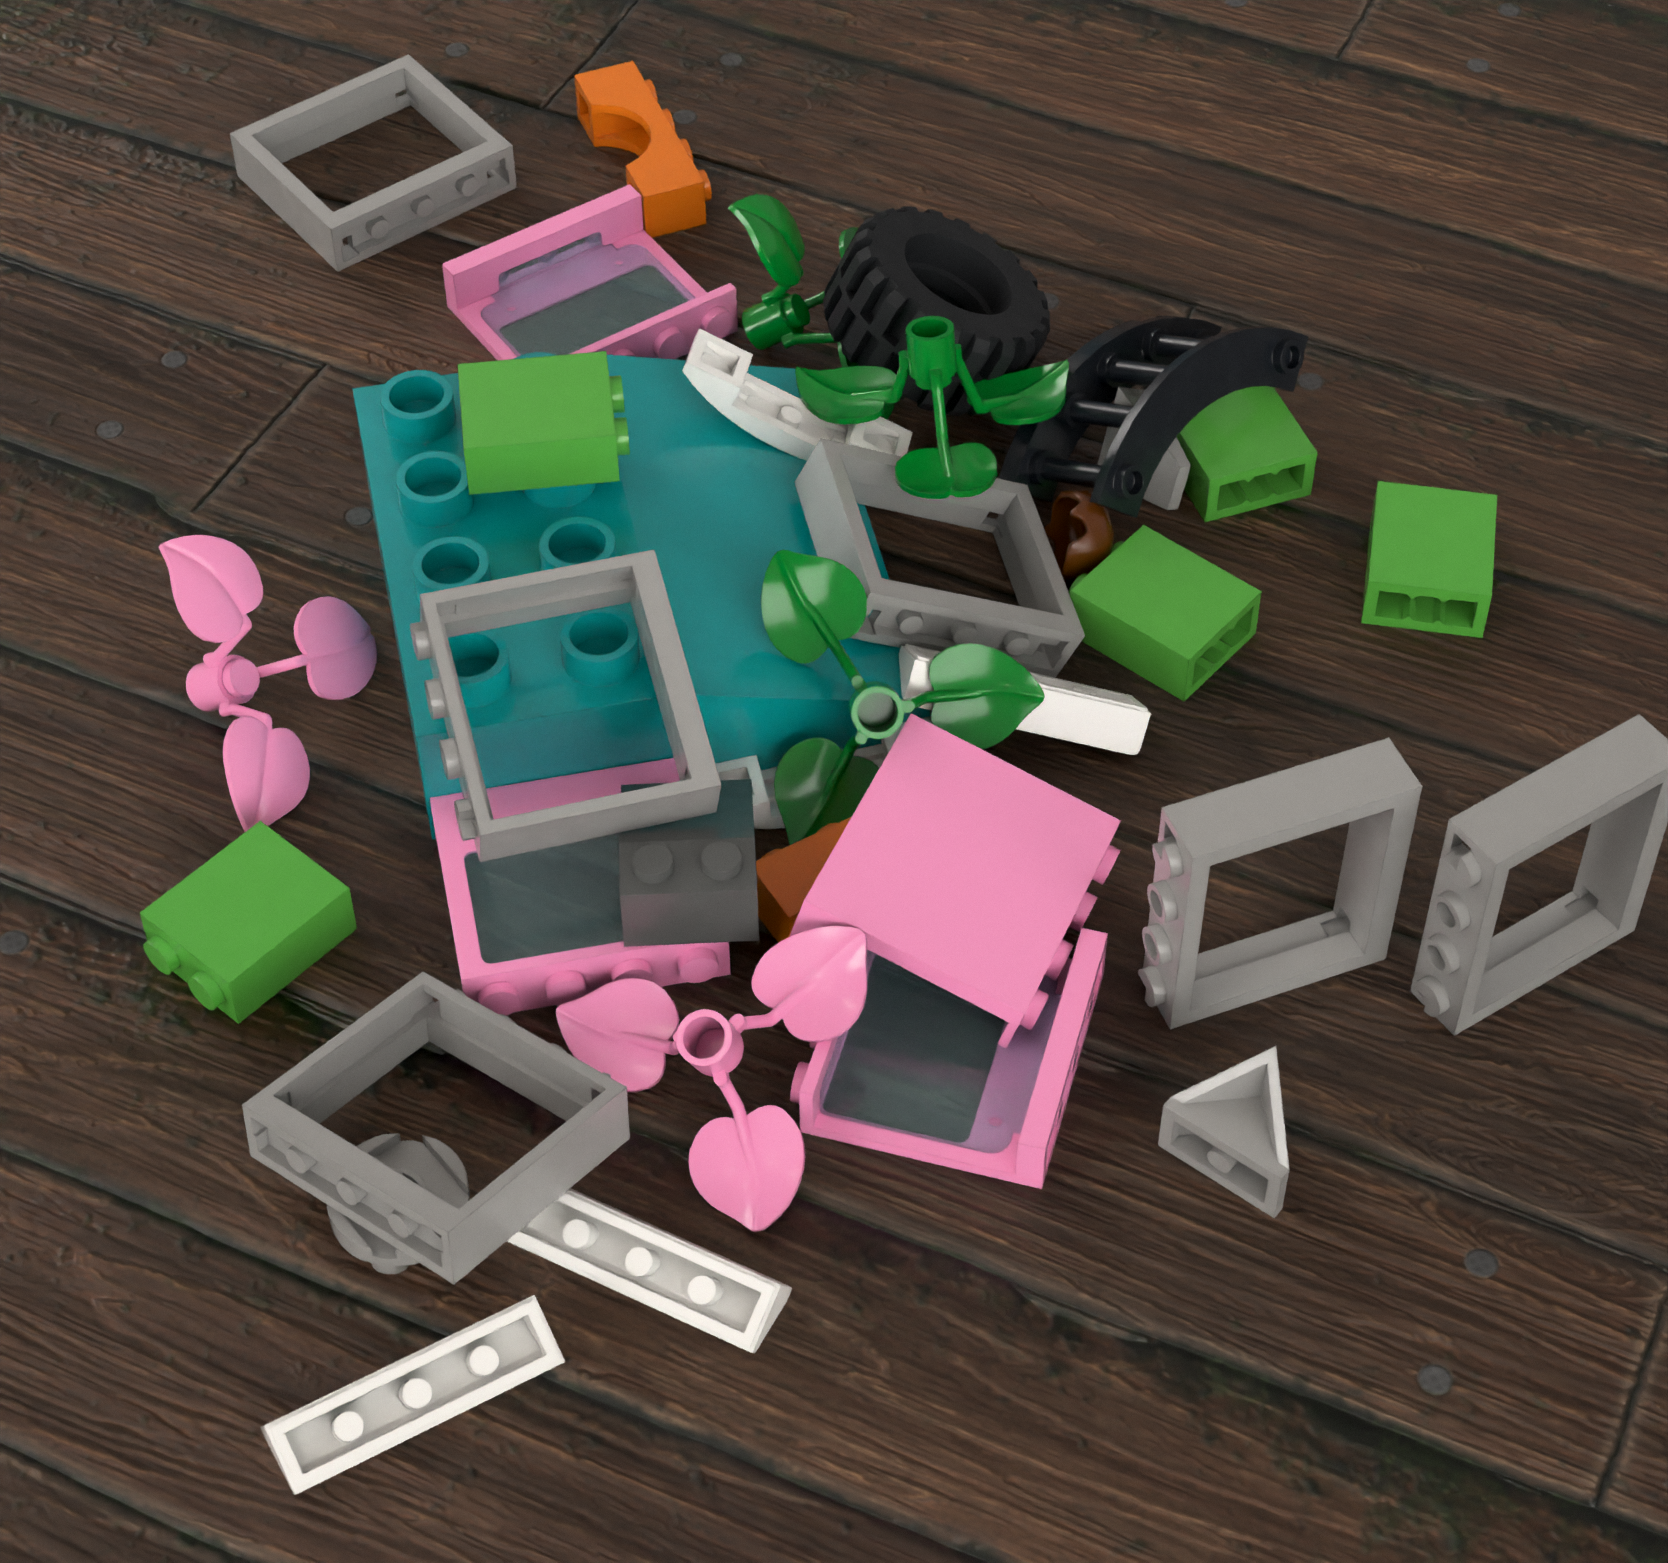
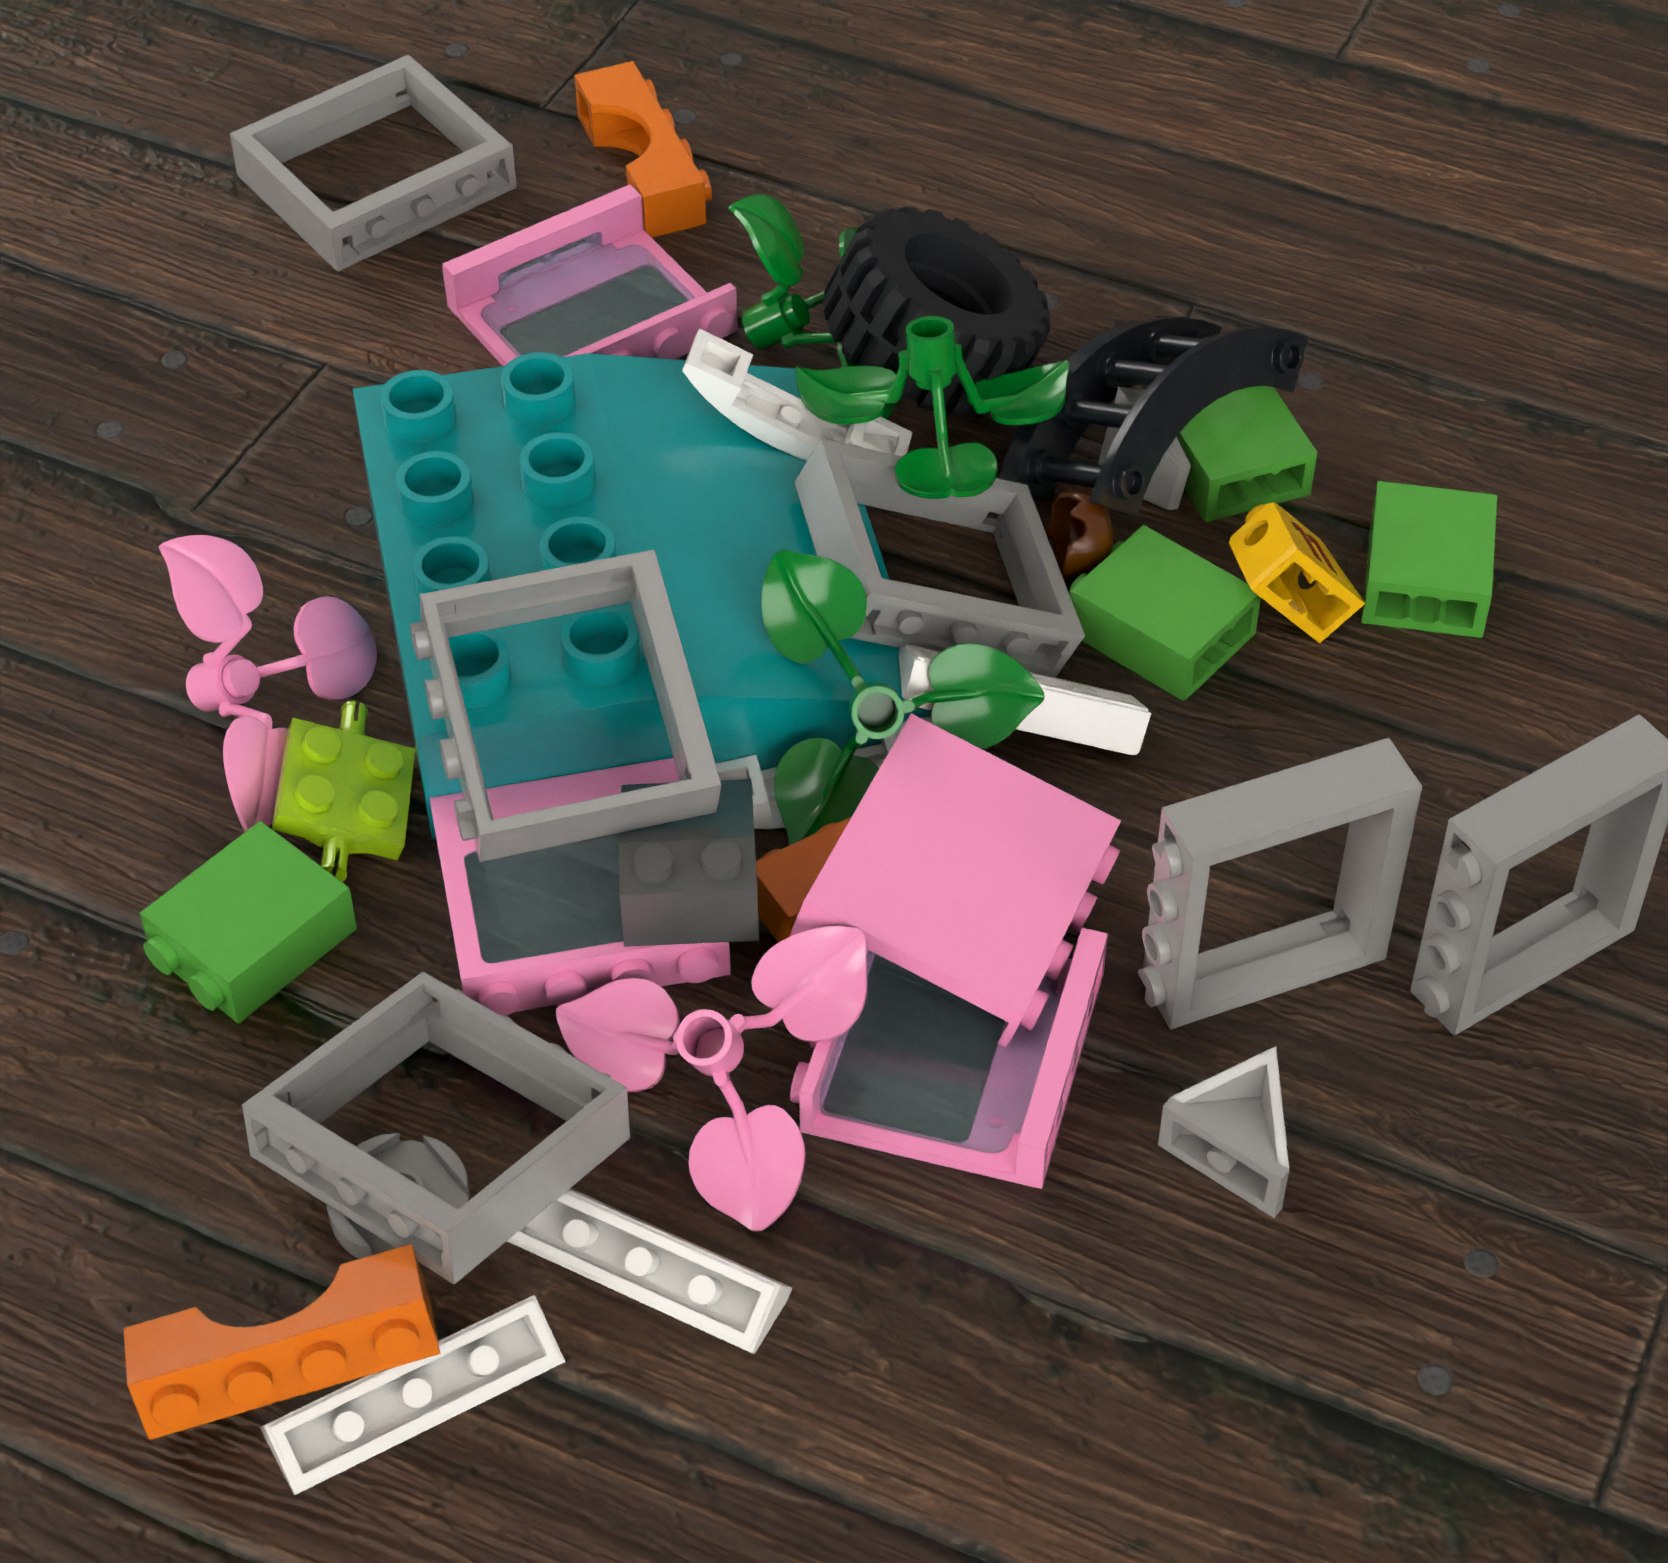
(200, 1371): none -> orange arch
(344, 789): none -> lime plate
(541, 422): bright green brick -> none
(1274, 551): none -> yellow torso

